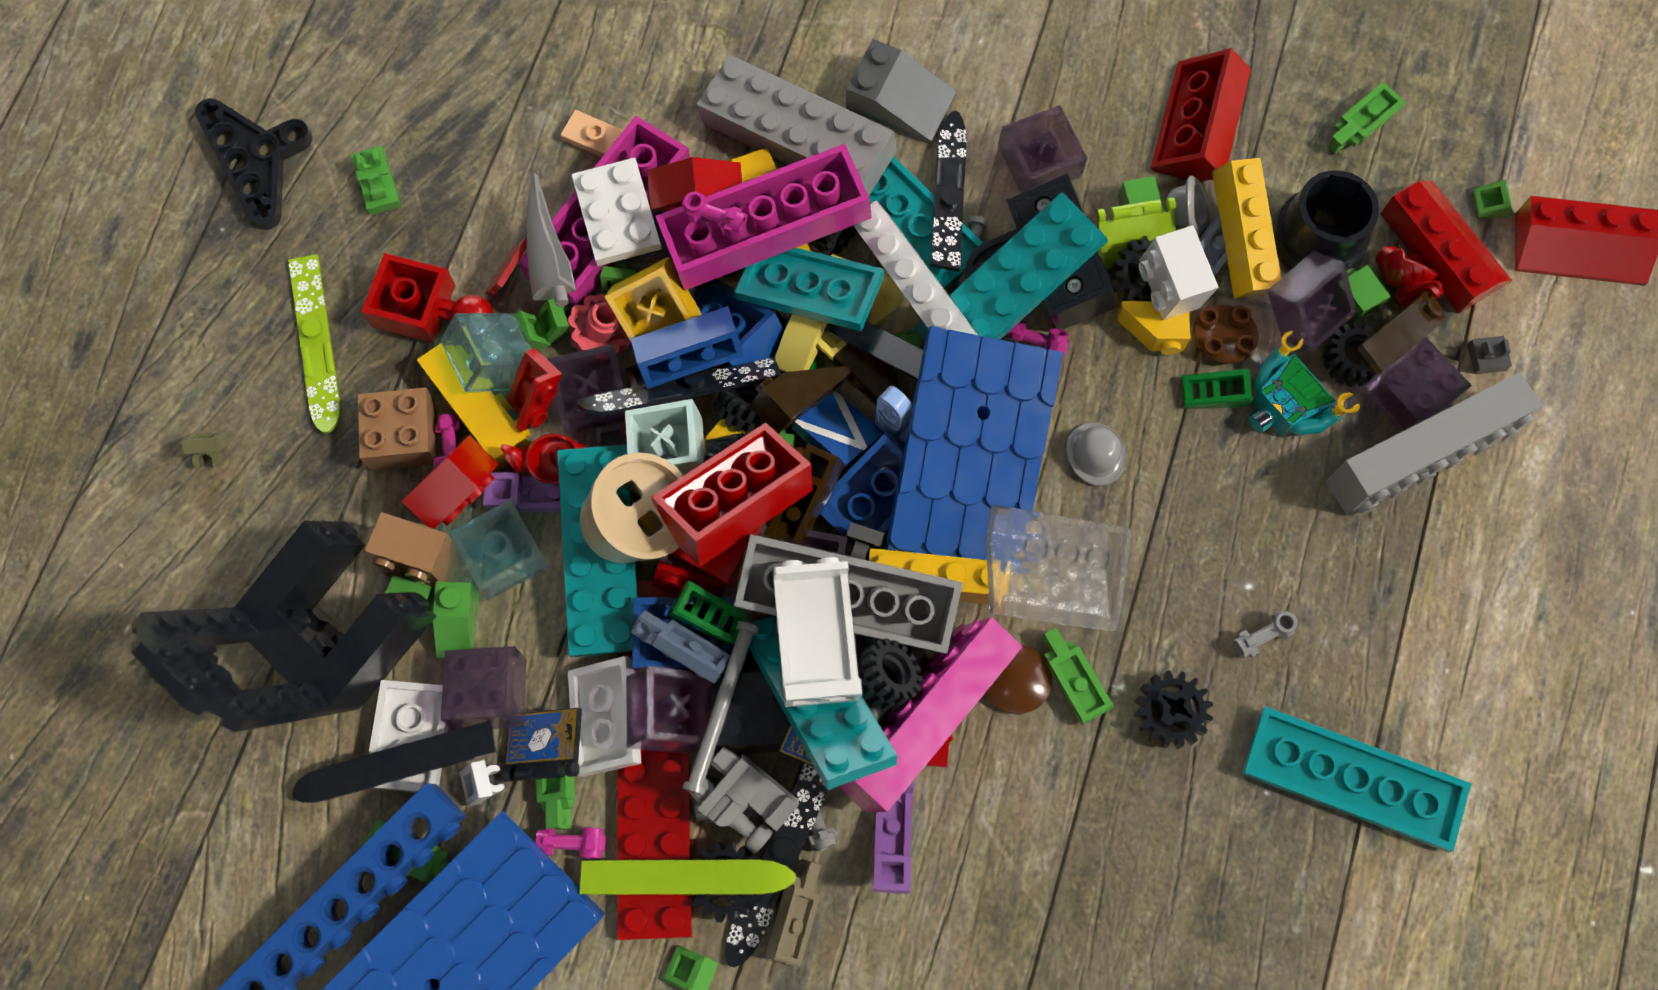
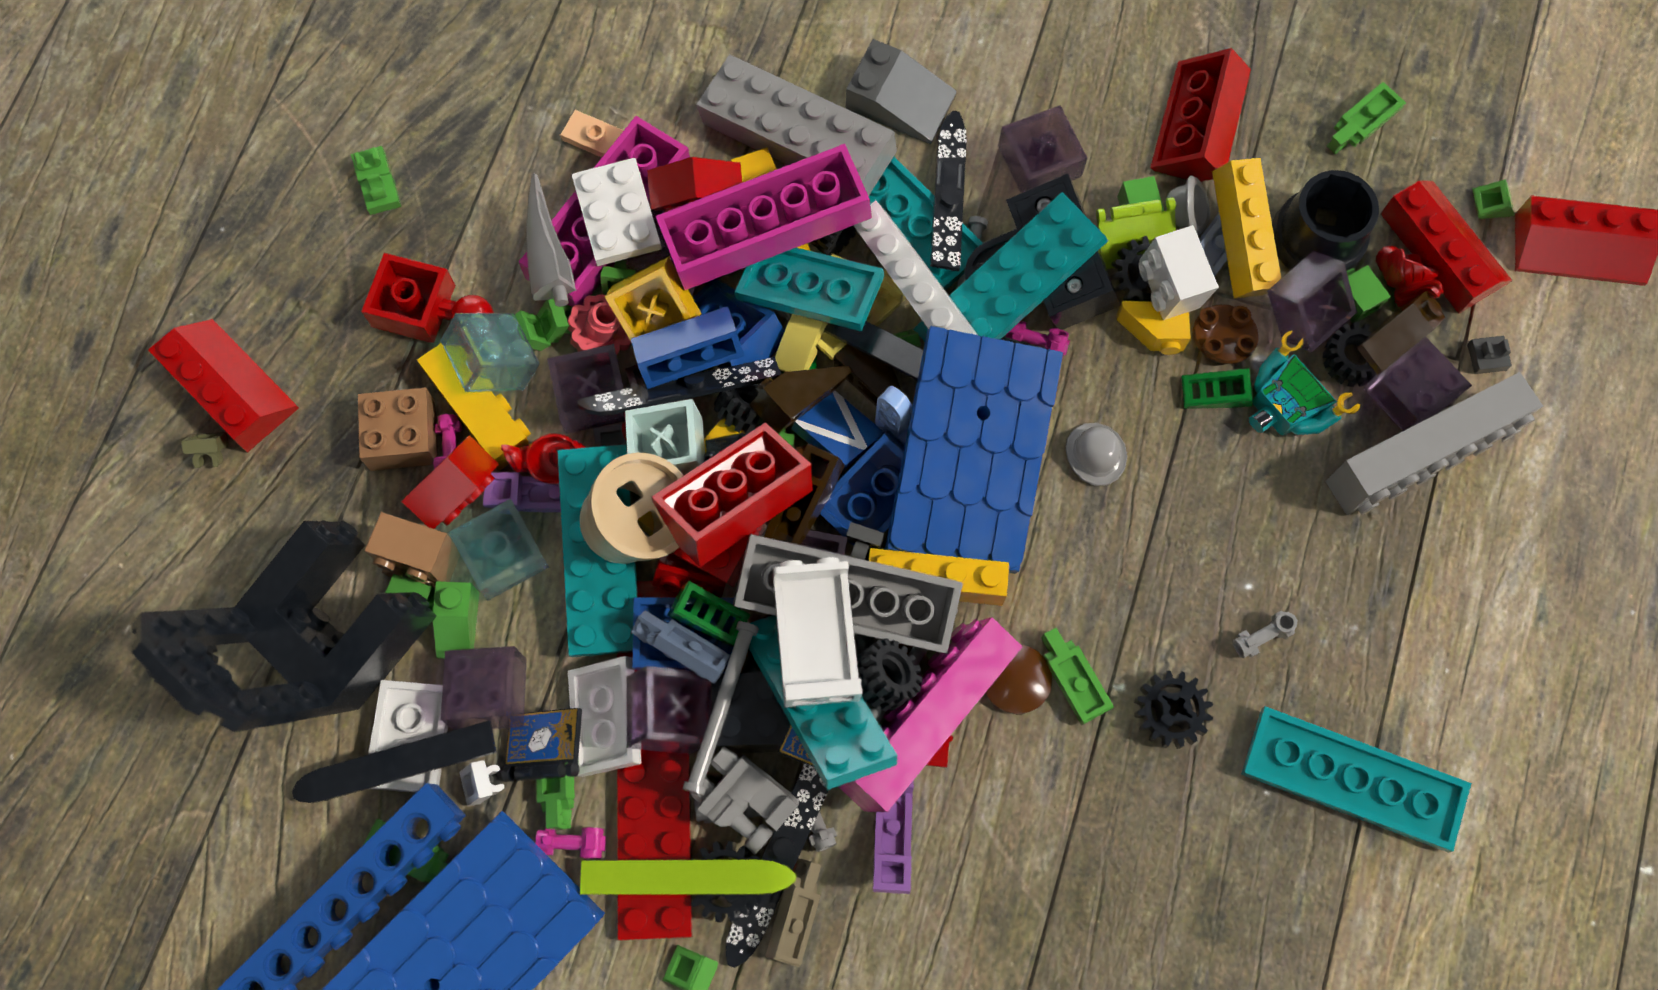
(224, 381): none -> red slope
(258, 168): black beam -> none
(315, 342): lime piece -> none
(507, 267): red piece -> none
(533, 389): red bracket -> none
(698, 211): dark pink bar -> none
(1056, 568): clear slope -> none

